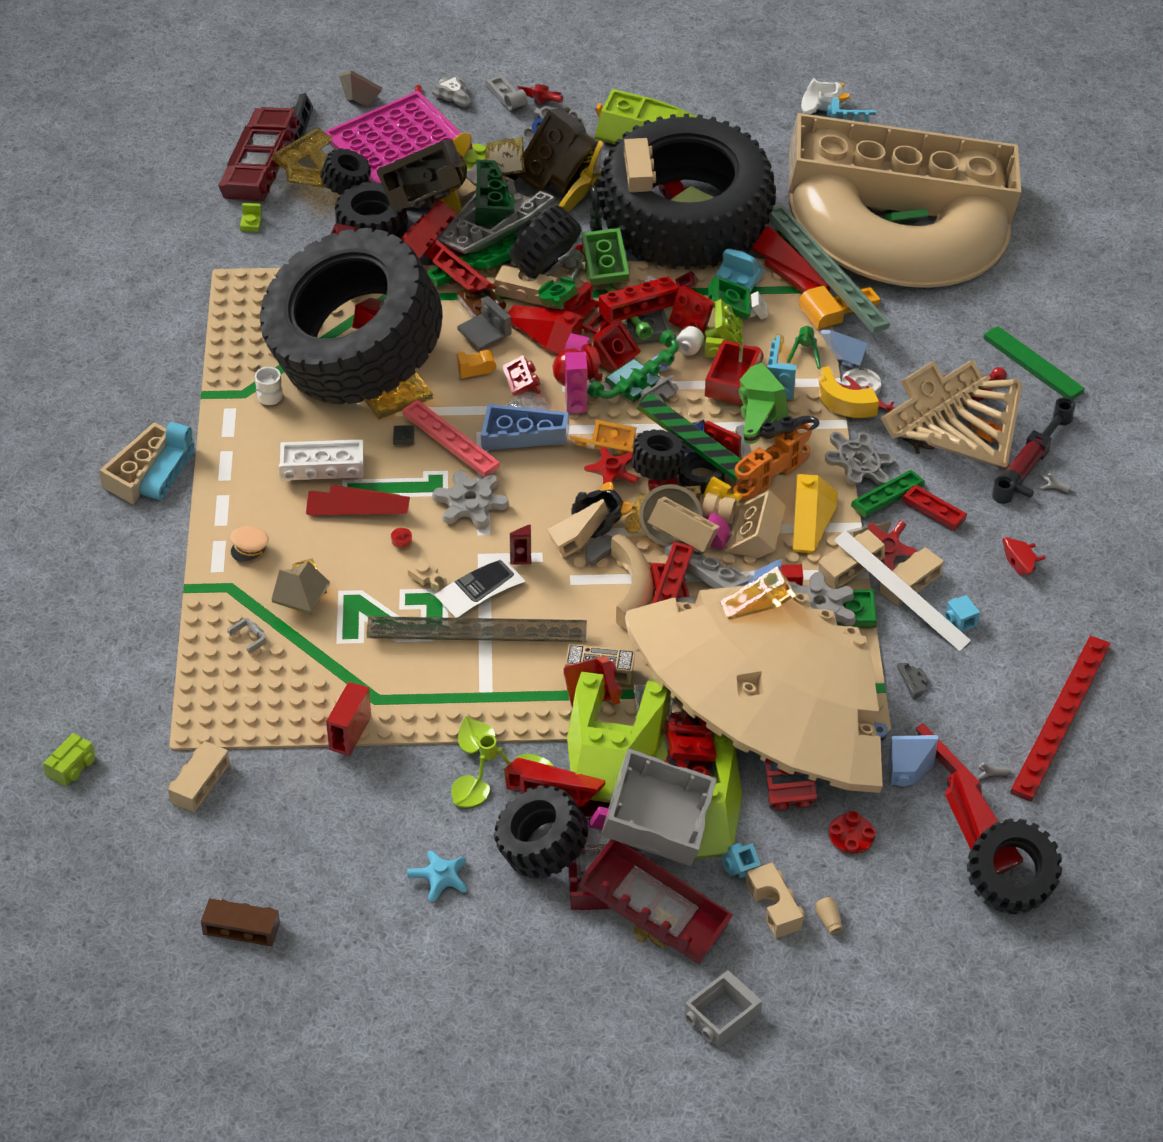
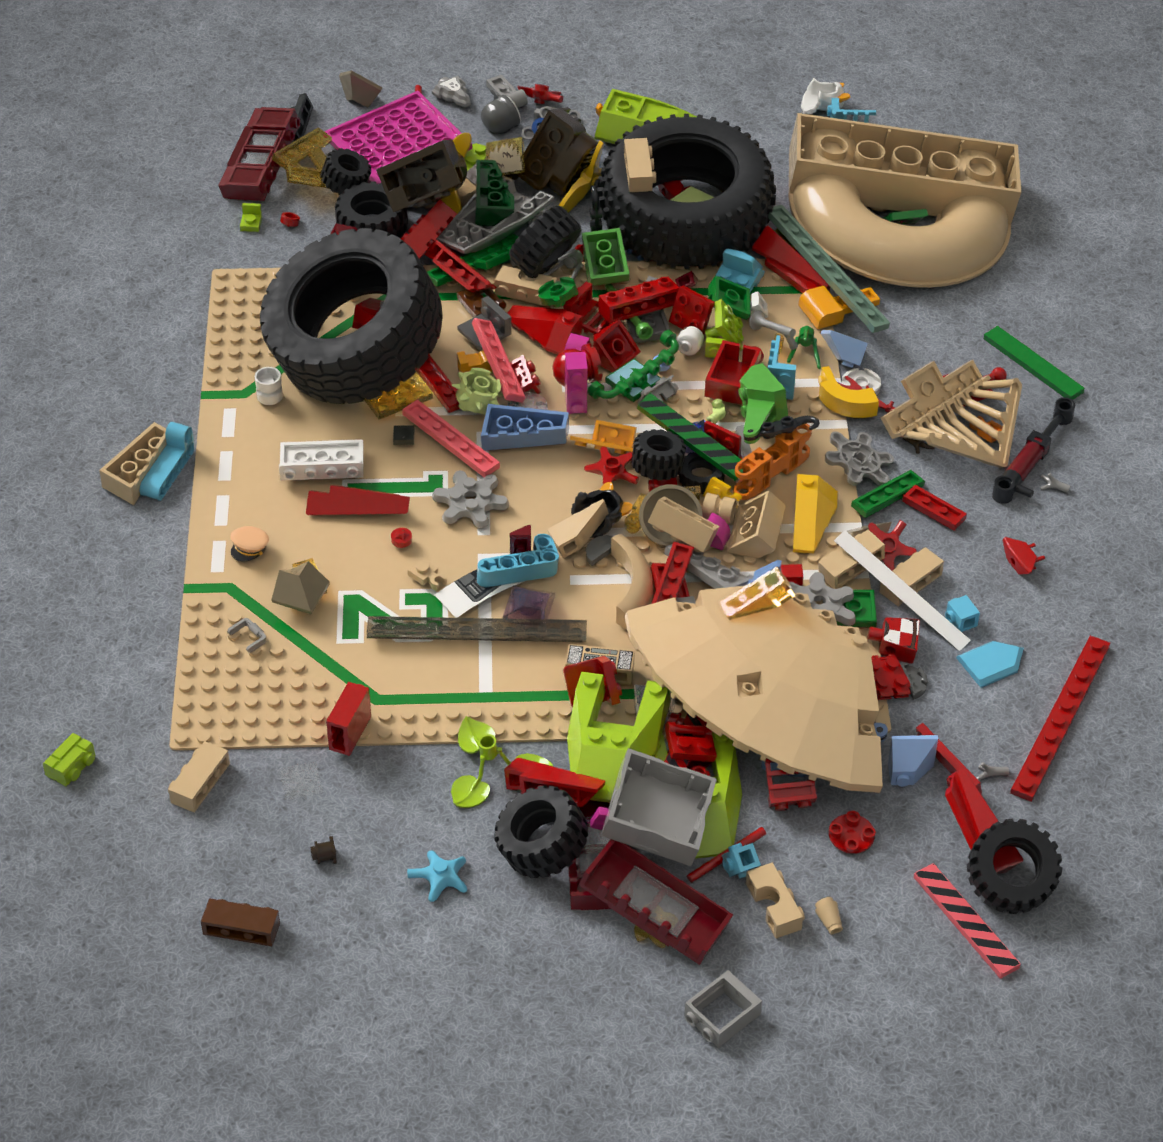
(290, 219): none -> red tile
(324, 851): none -> dark brown brick
(439, 384): none -> red tile
(477, 390): none -> yellowish green brick
(498, 360): none -> coral tile
(500, 114): none -> dark grey piece
(521, 566): none -> medium azure beam
(528, 603): none -> slope
(717, 860): none -> red bar
(718, 411): none -> yellowish green arm
(758, 321): none -> light grey piece
(890, 678): none -> red plate
(897, 637): none -> torso
(967, 921): none -> coral tile
(991, 662): none -> medium azure tile

